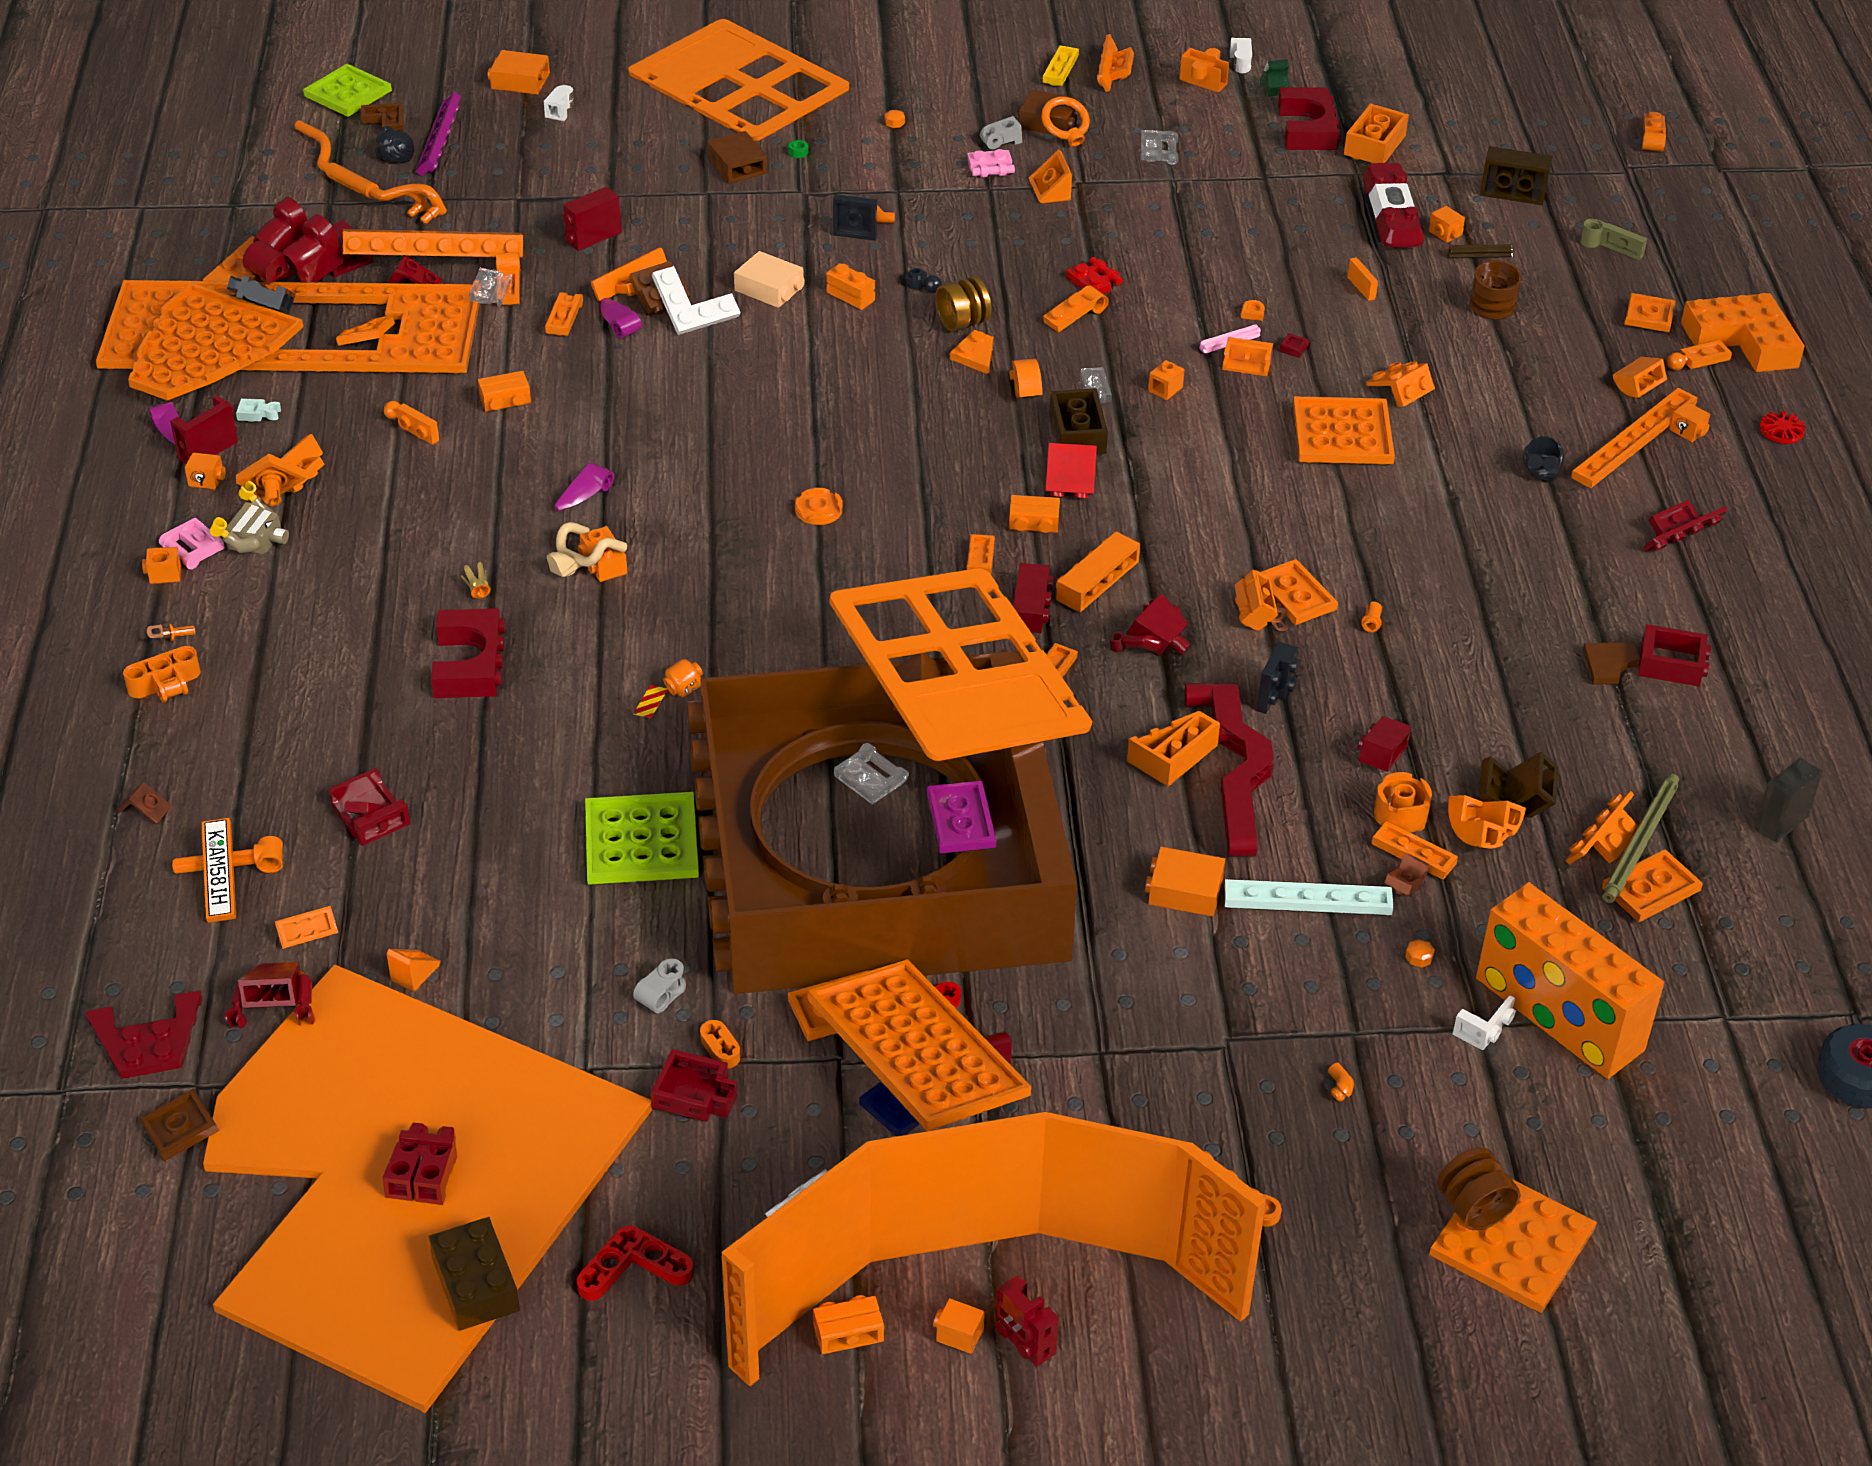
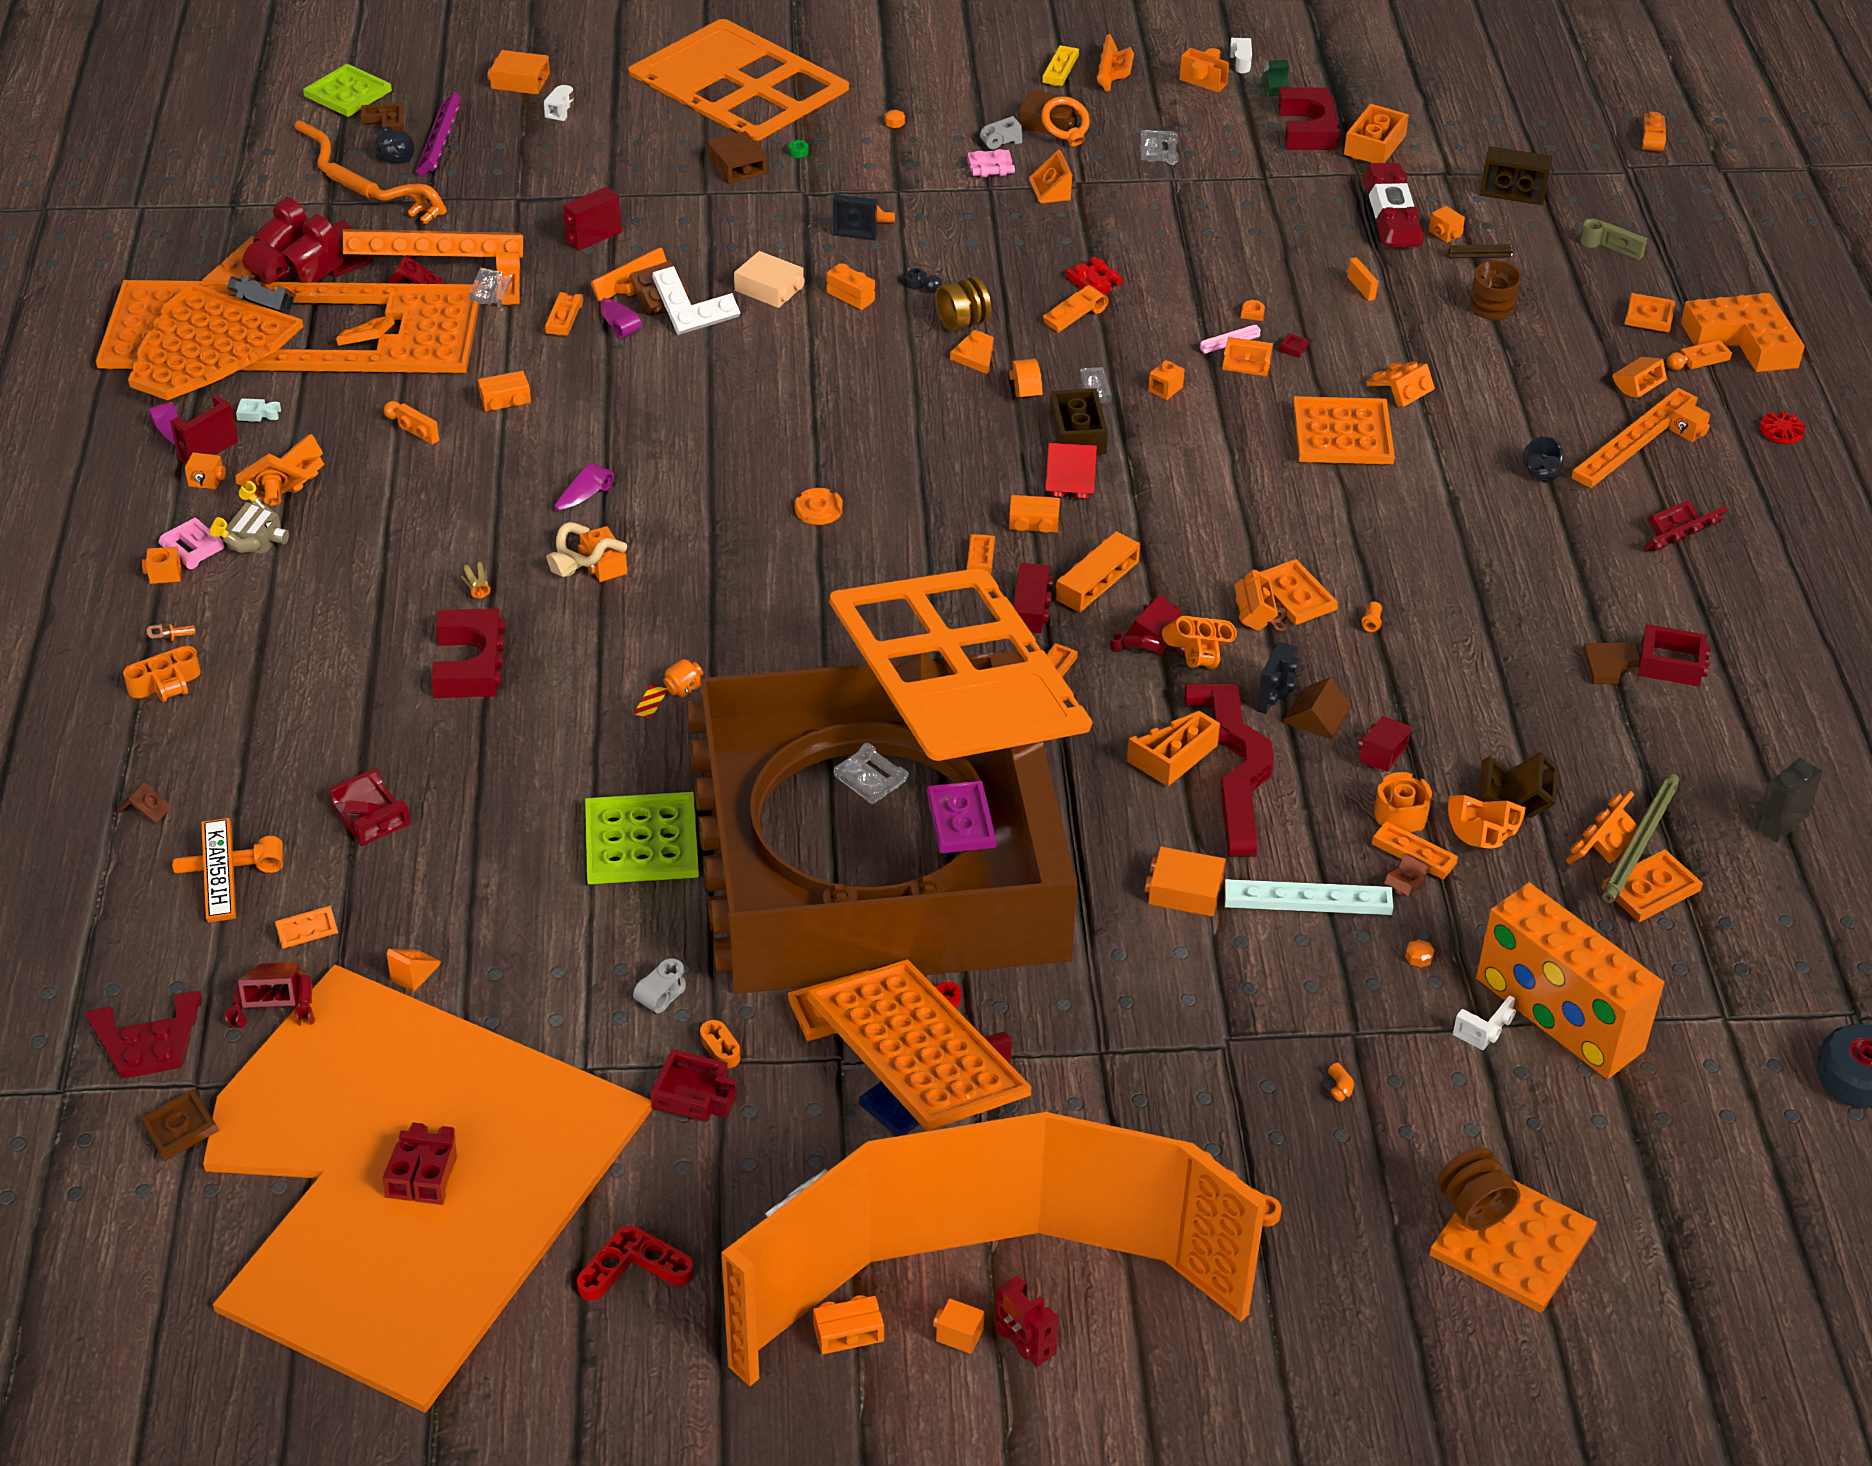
(474, 1273): dark brown brick -> none
(1199, 639): none -> orange beam
(1319, 709): none -> reddish brown slope

